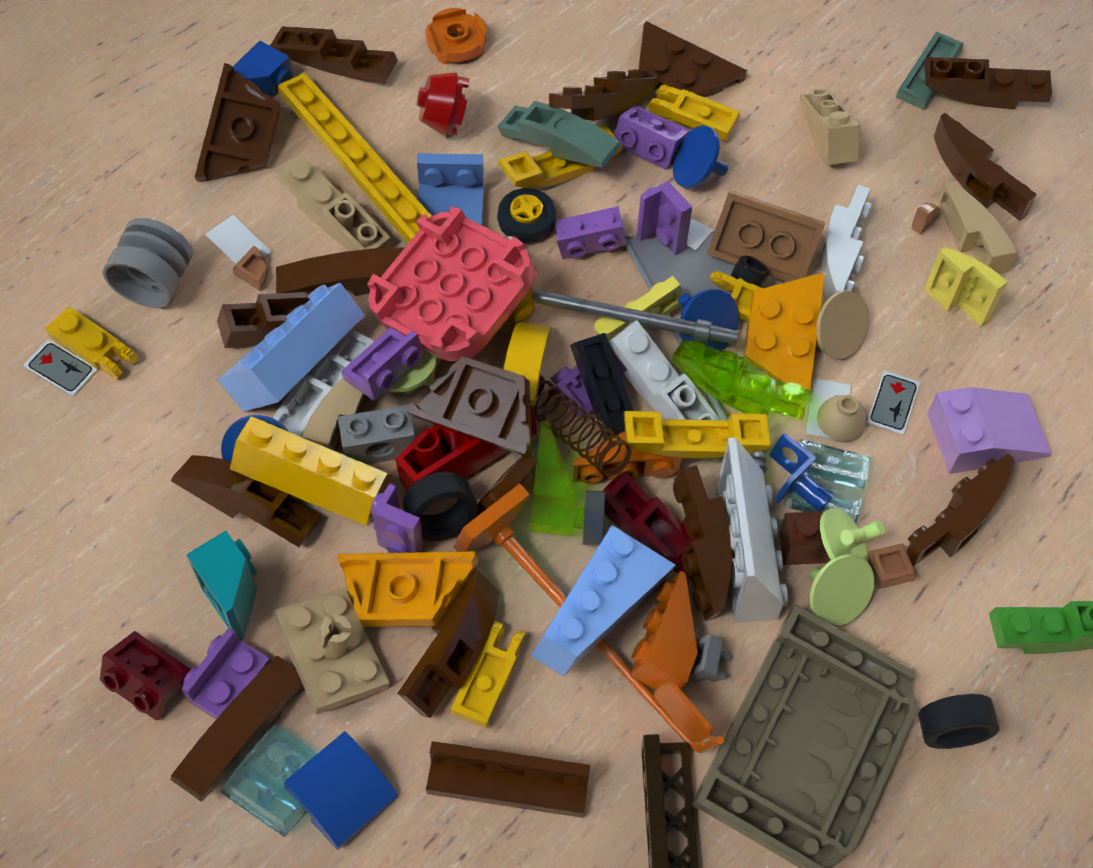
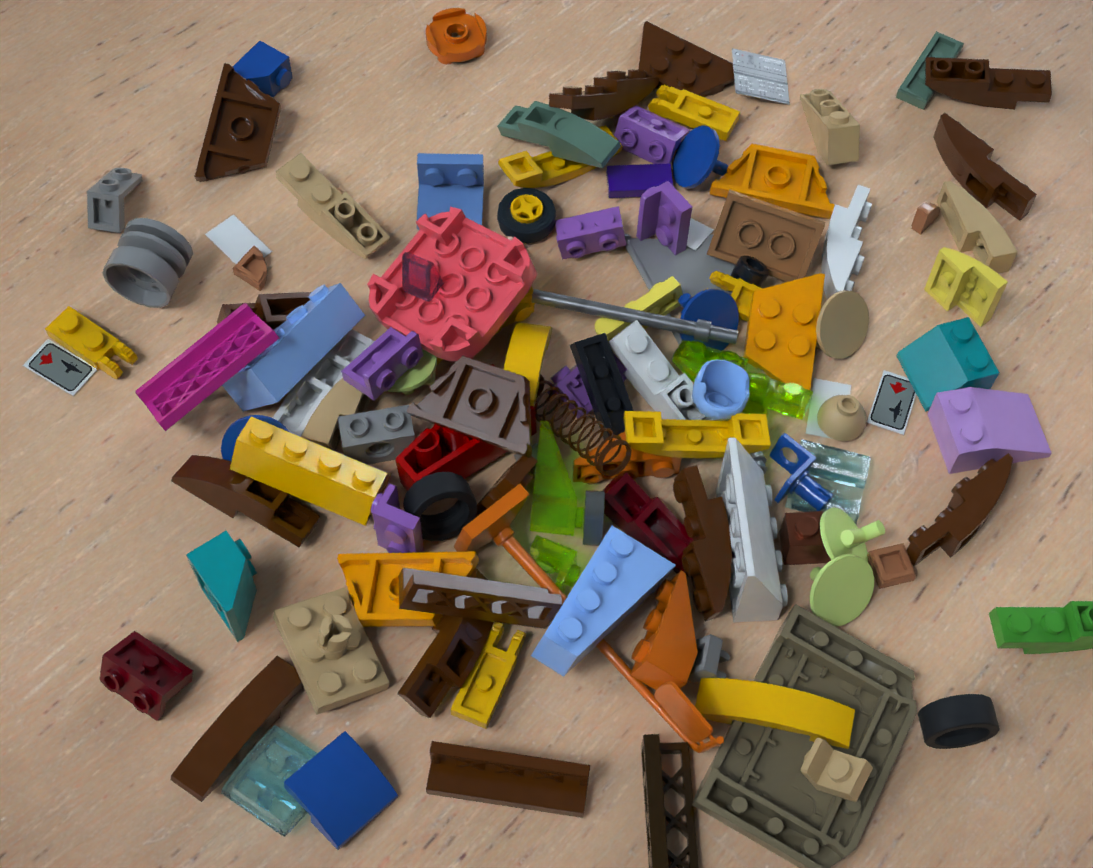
(106, 199): none -> light grey bracket
(206, 366): none -> dark pink fence
(223, 673): medium lavender bracket -> none
(337, 56): reddish brown slope -> none
(349, 268): reddish brown slope -> none
(354, 154): yellow plate -> none
(420, 277): none -> clear pink slope
(443, 102): red cone -> none
(476, 598): none -> reddish brown fence
(556, 558): none -> clear neon green bracket
(634, 180): none -> dark purple tile
(721, 389): none -> light blue hair
(760, 76): none -> light grey sticker
(775, 708): none -> yellow slope
(777, 178): none -> light orange wing
(835, 771): none -> tan bracket
(947, 360): none -> teal slope

